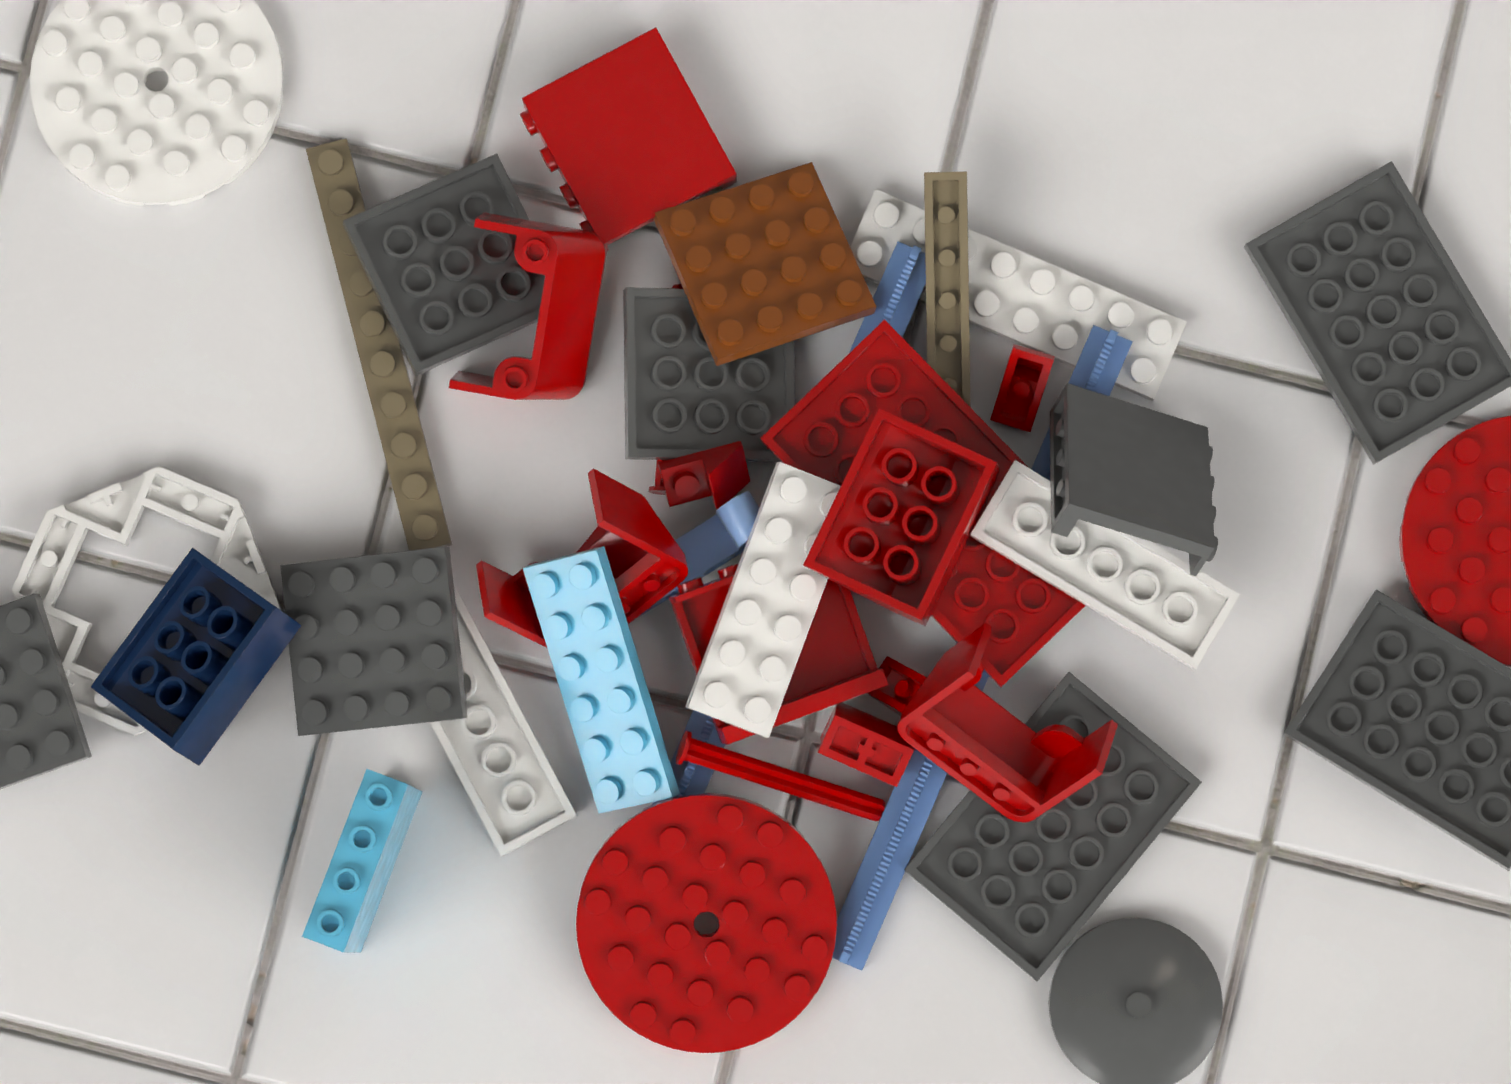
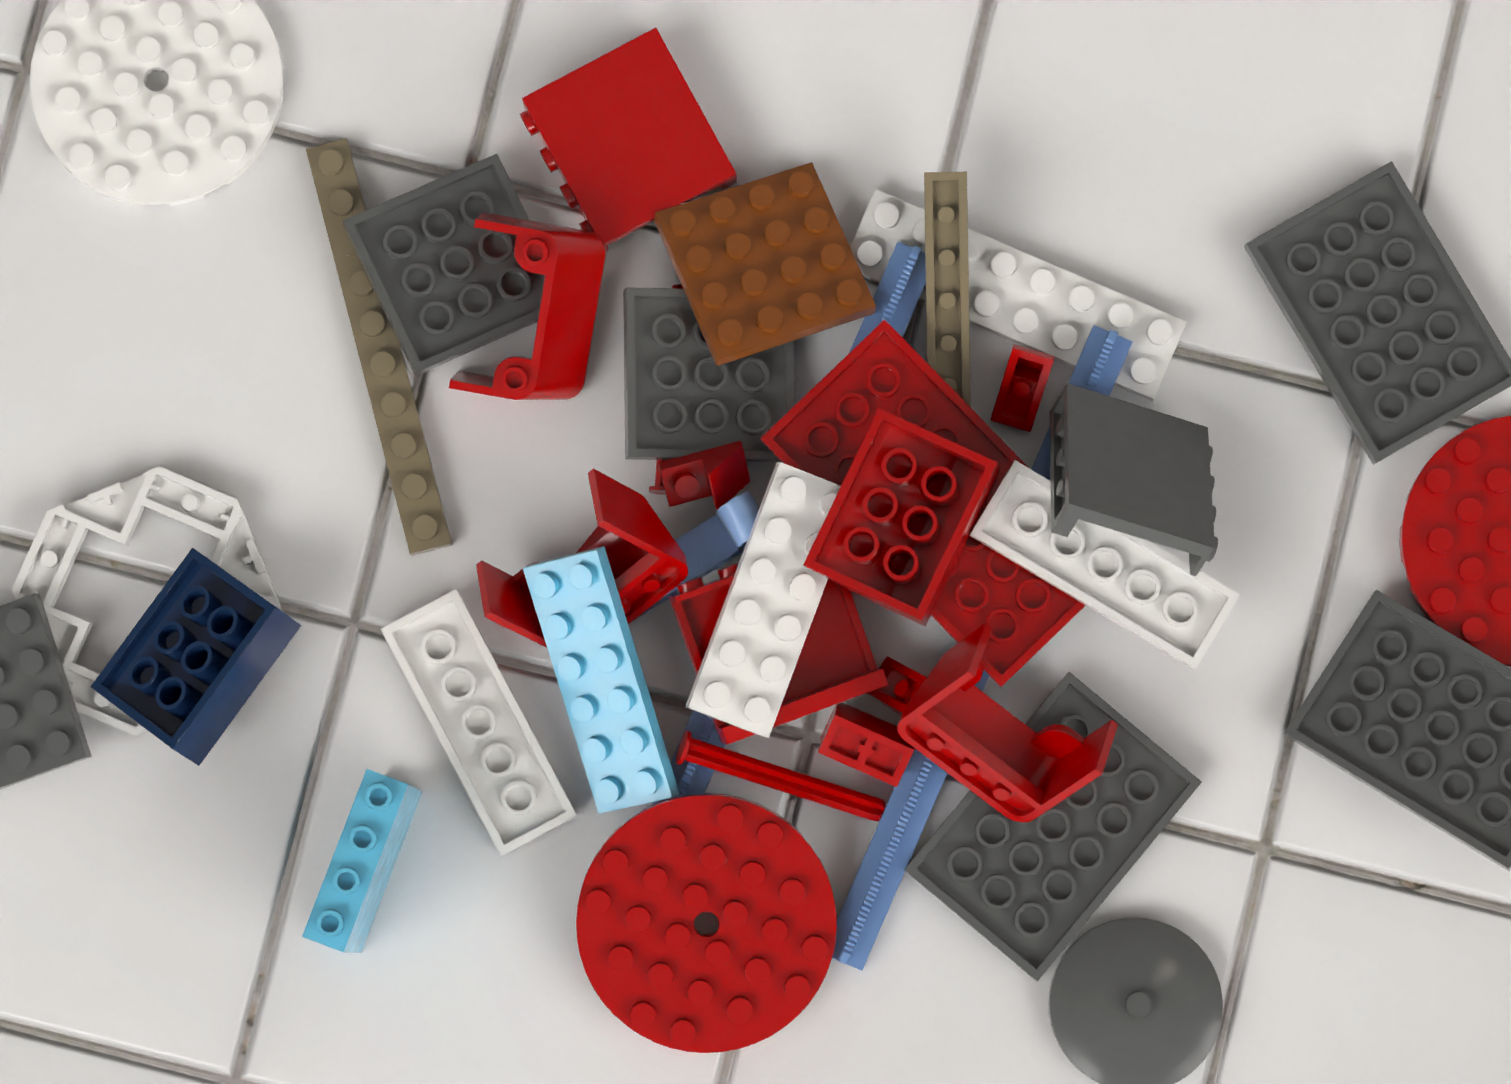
(374, 641): dark grey plate -> none

